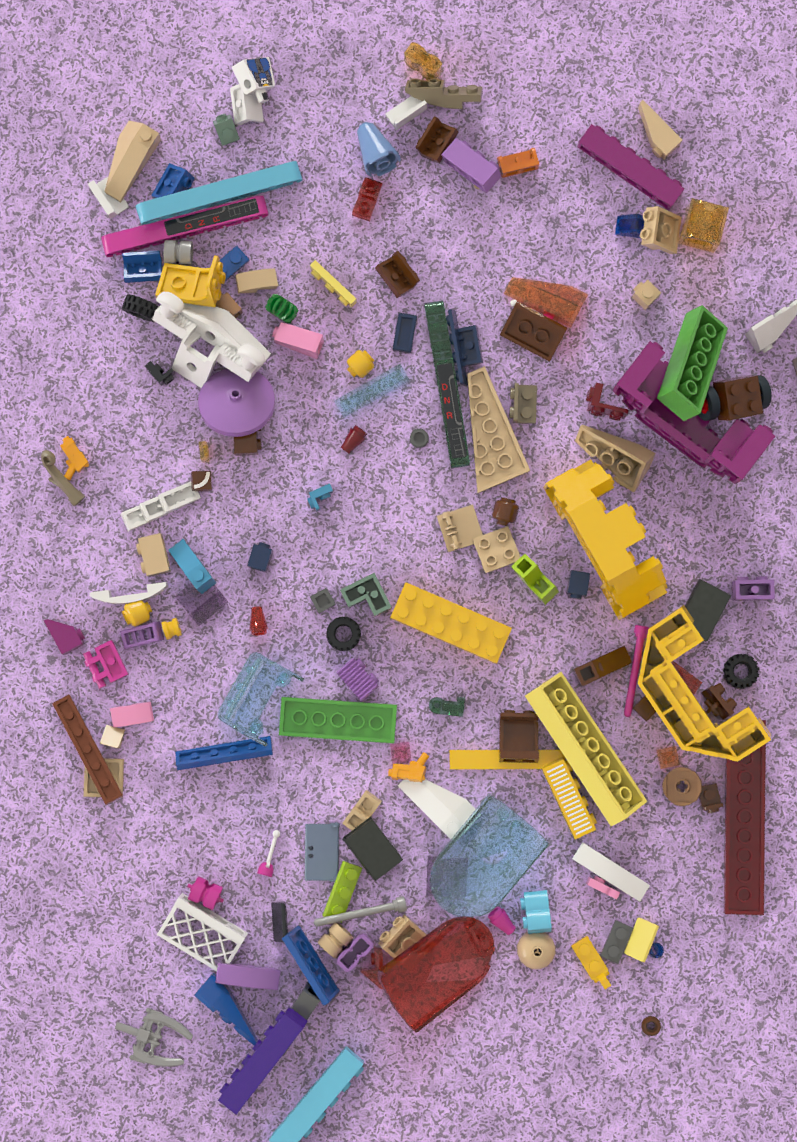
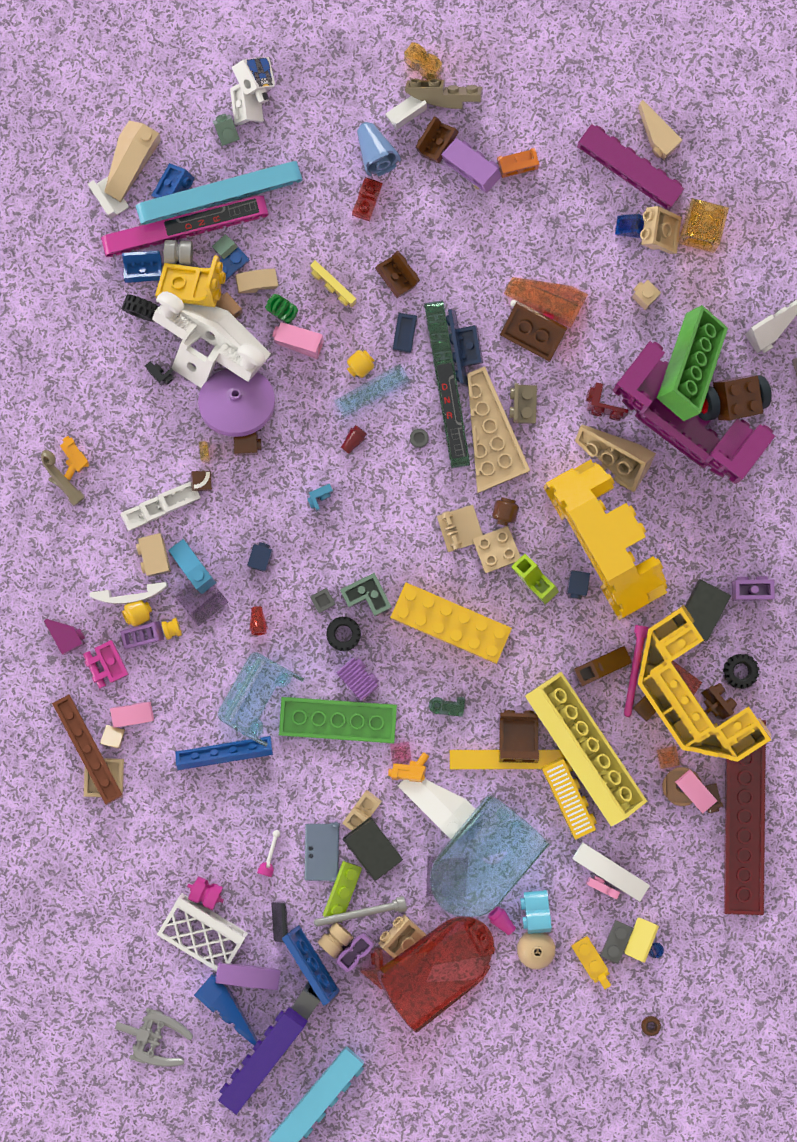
(224, 246): none -> sand green tile
(696, 791): none -> bright pink slope

